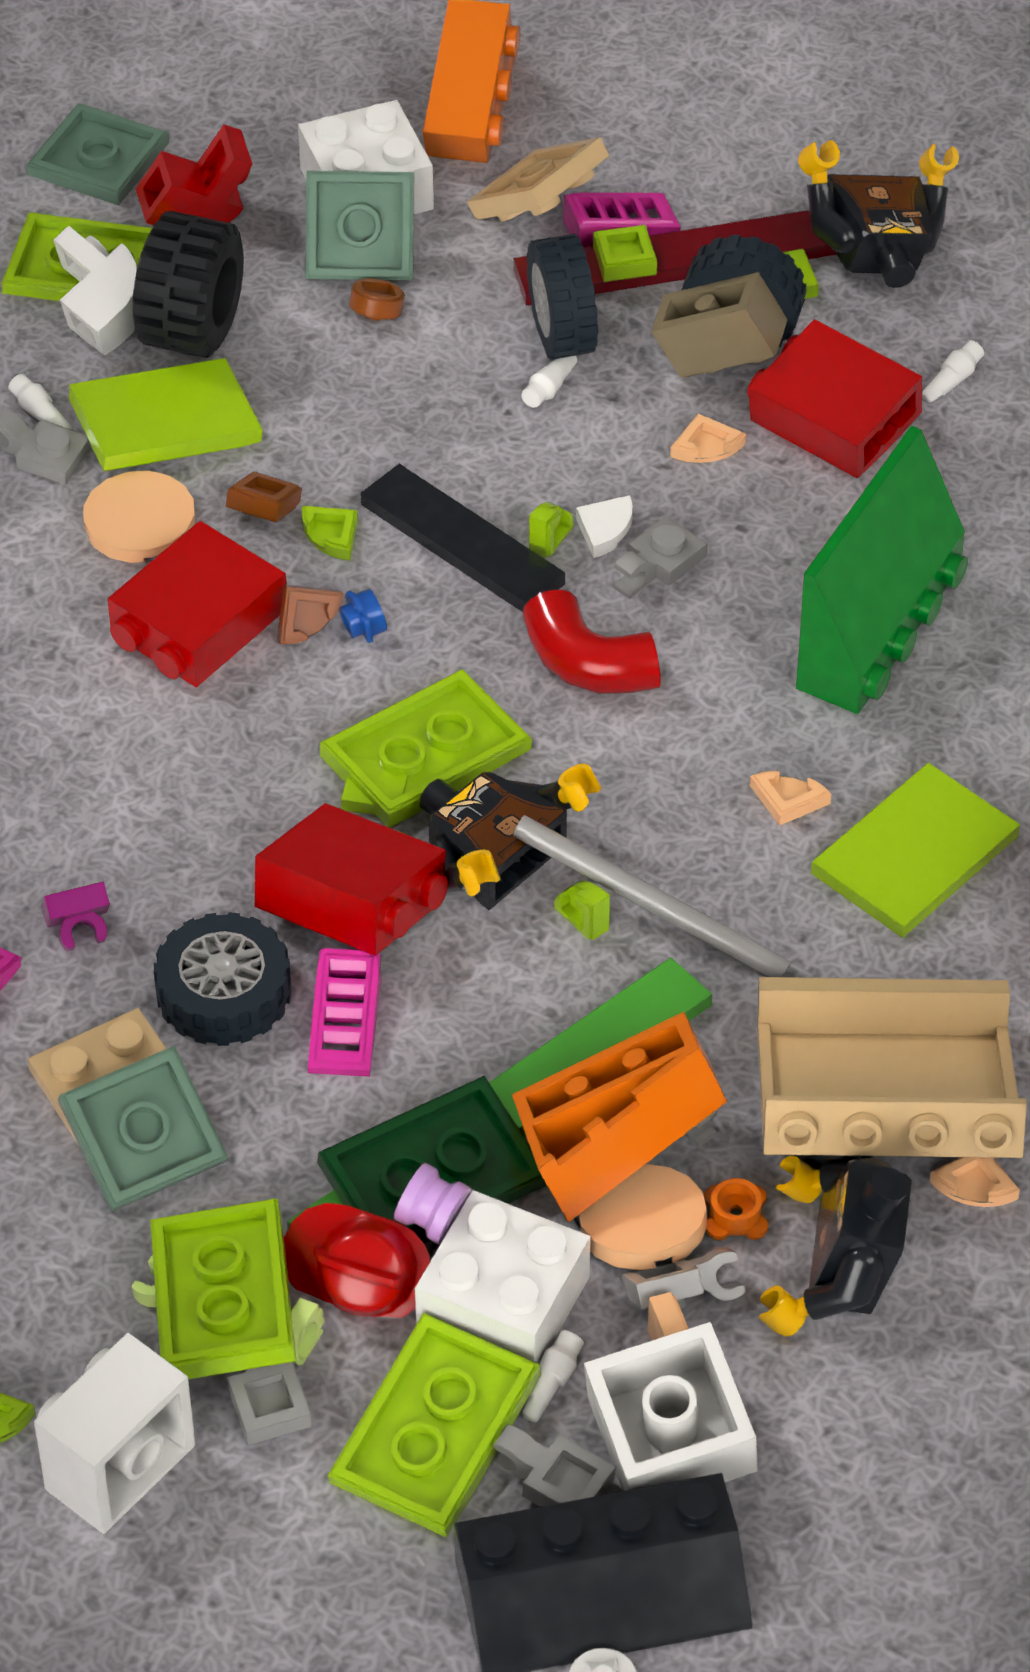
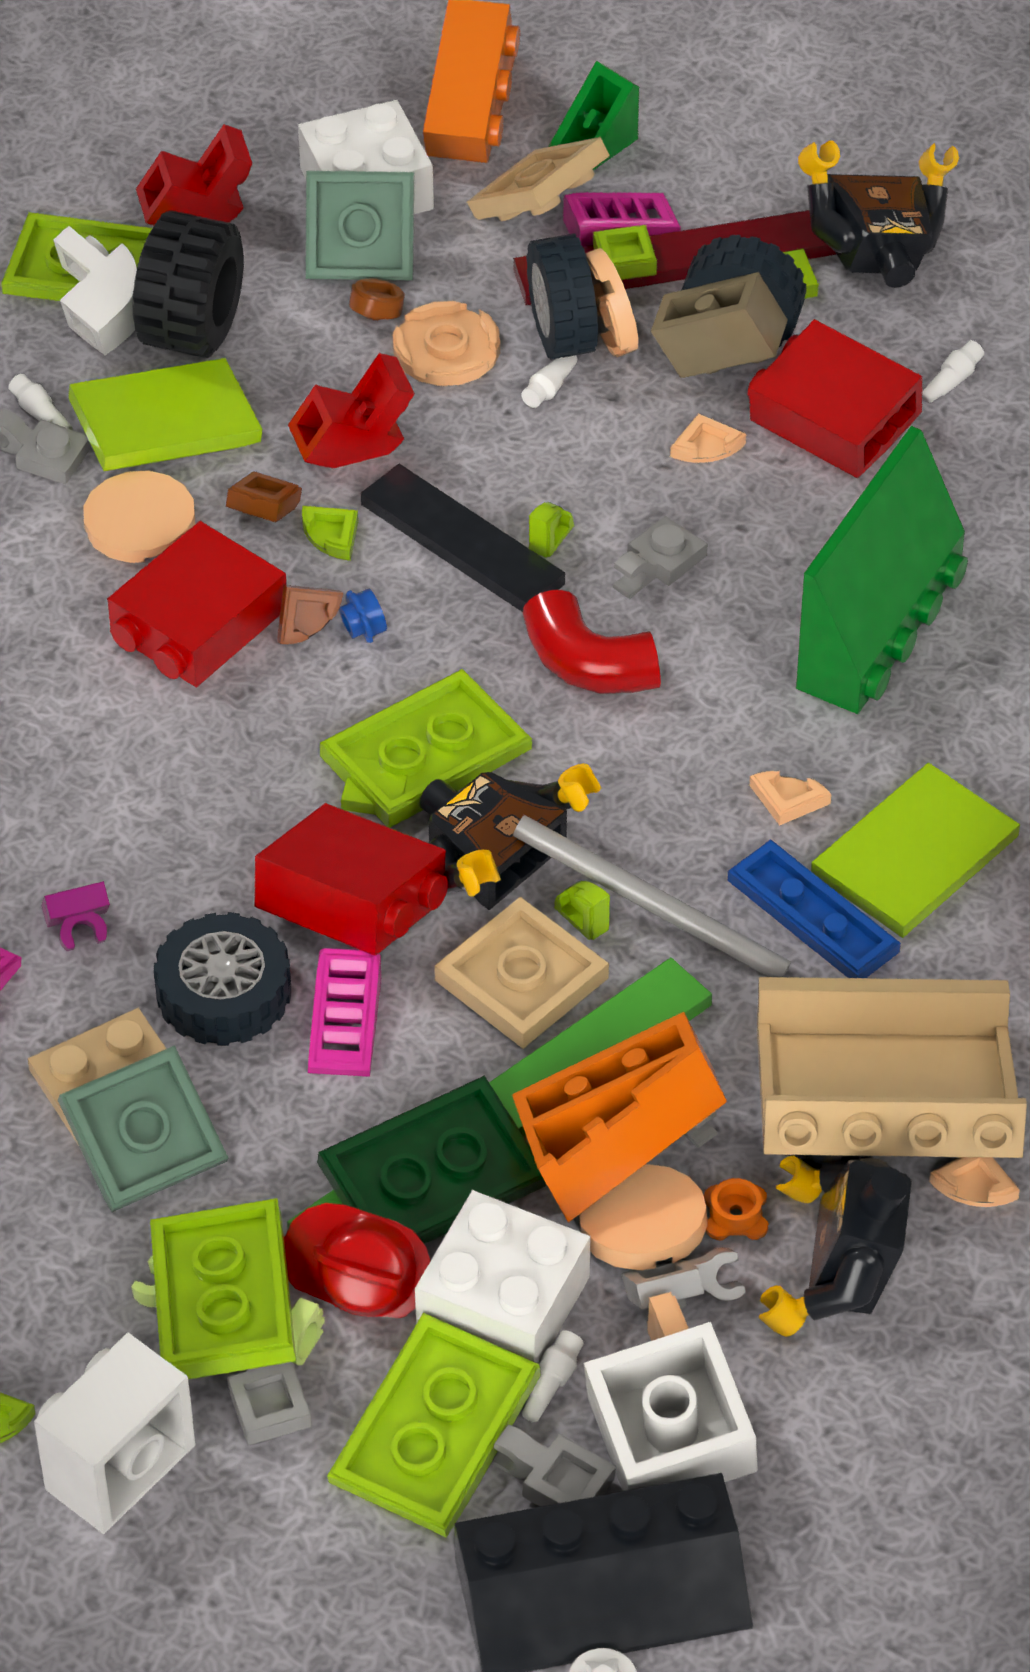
(98, 153): sand green tile -> none
(357, 426): none -> red brick
(431, 1202): lavender wheel -> none
(447, 357): none -> light nougat tile
(521, 972): none -> tan plate
(603, 108): none -> green slope
(605, 523): white tile -> none
(612, 305): none -> light nougat tile
(813, 911): none -> blue tile

